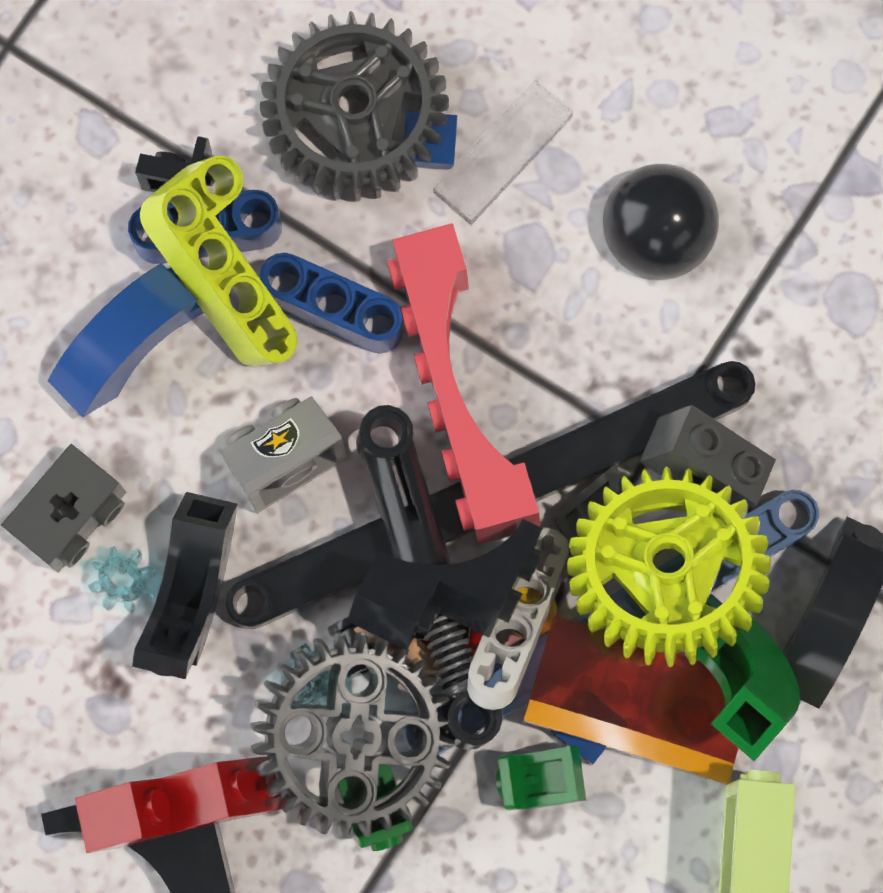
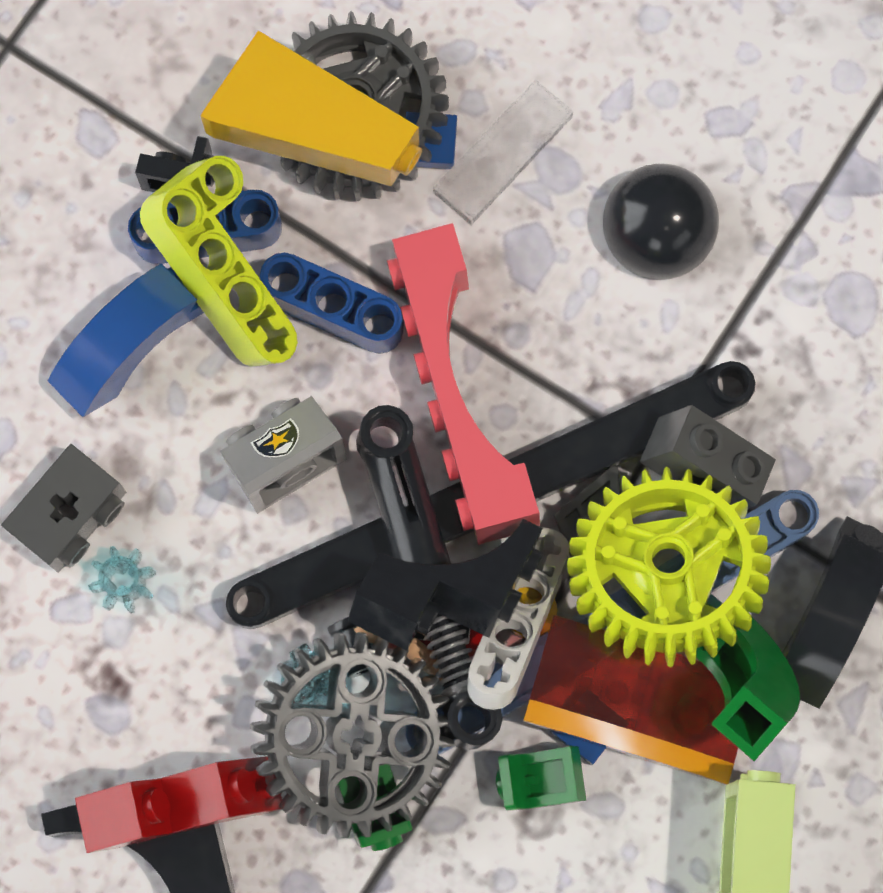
(189, 586): black arch -> none
(308, 115): none -> yellow slope

